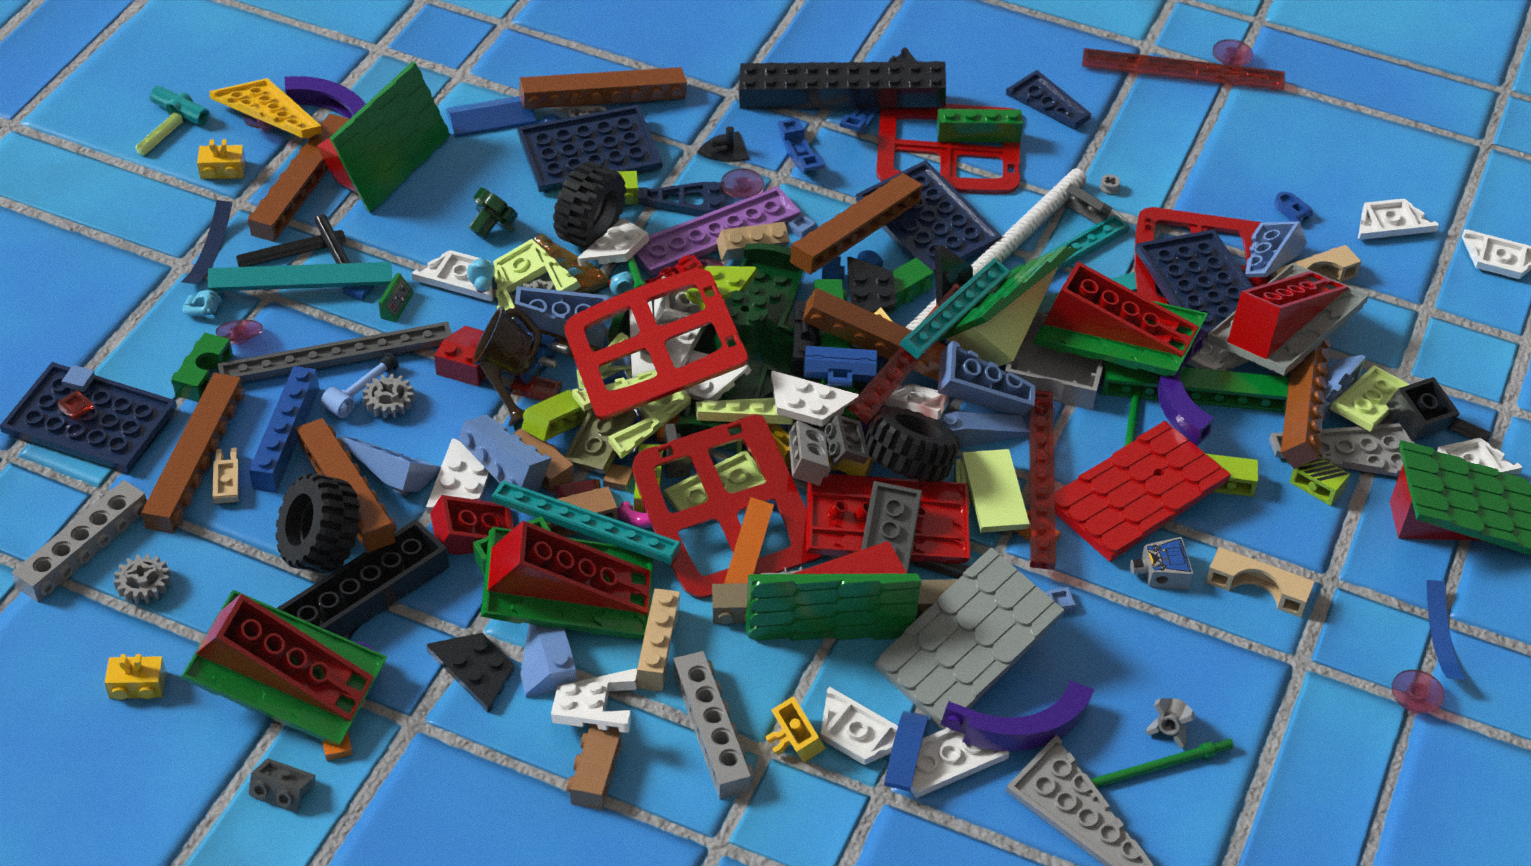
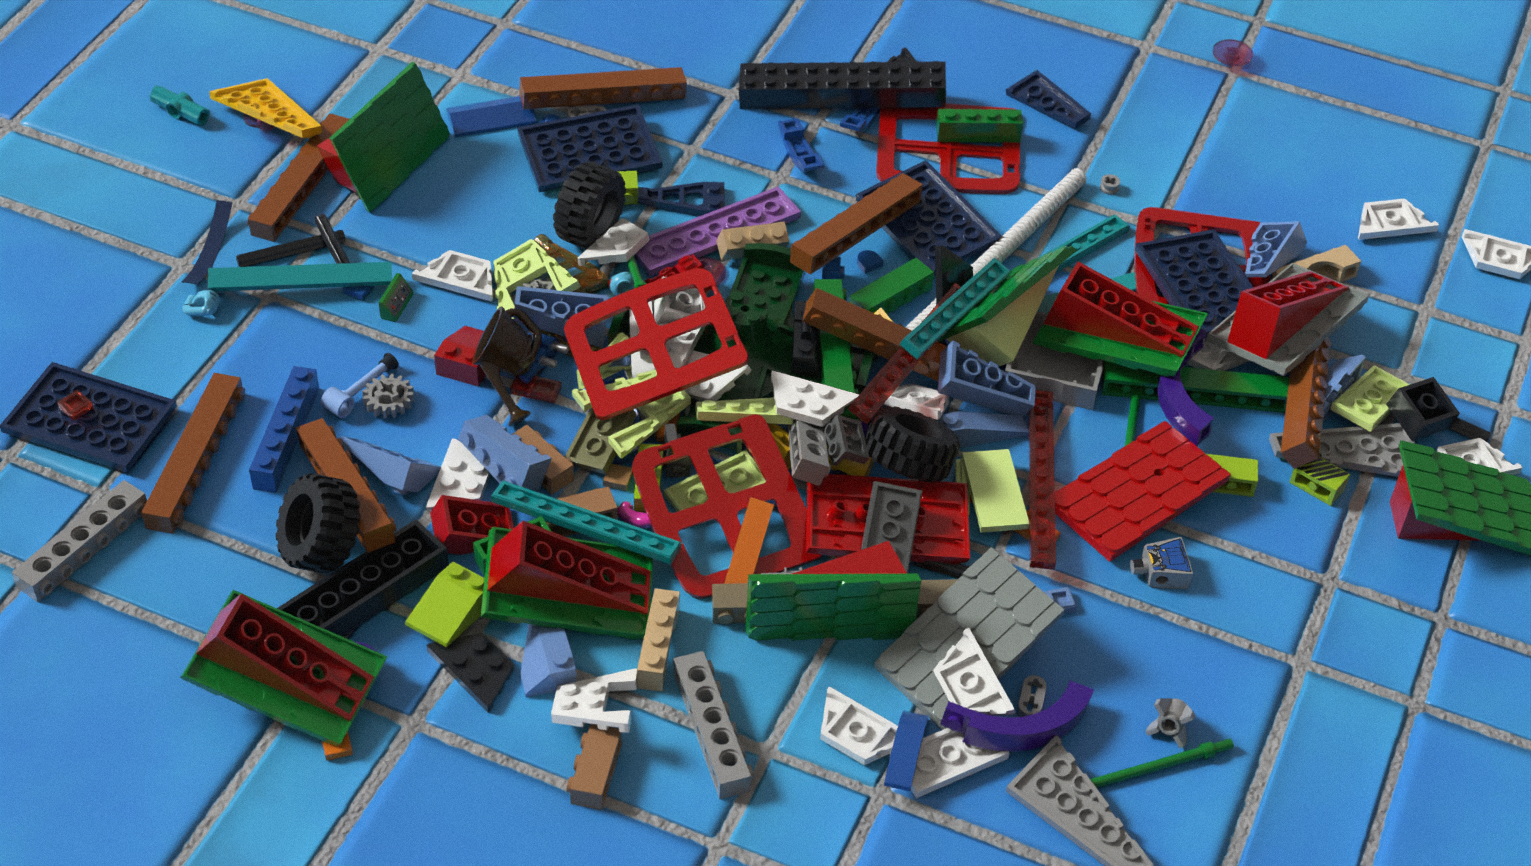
(78, 378): medium blue tile -> none
(135, 677): yellow brick -> none
(142, 578): light grey gear -> none
(159, 134): yellowish green axle -> none
(193, 375): green arch -> none
(221, 161): yellow brick -> none
(226, 477): tan hinge -> none
(240, 330): clear pink dish -> none
(280, 784): dark grey bracket -> none
(323, 94): dark purple arch -> none
(337, 352): dark grey plate -> none
(448, 605): none -> lime slope
(480, 274): medium azure animal -> none
(491, 212): dark green piece -> none
(553, 416): lime brick -> none
(576, 487): dark red beam -> none
(725, 147): black shield -> none
(727, 280): lime wing -> none
(742, 183): dish -> none
(795, 731): yellow brick -> none
(801, 225): medium blue tile -> none
(840, 365): blue piece -> none
(870, 286): black wing -> none
(970, 679): none -> white wing
(1035, 699): none -> light grey beam
(1087, 204): dark grey bracket -> none
(1183, 69): clear red plate -> none
(1234, 569): tan arch -> none
(1290, 205): blue plate -> none
(1417, 691): clear pink dish -> none
(1440, 630): blue sticker -> none

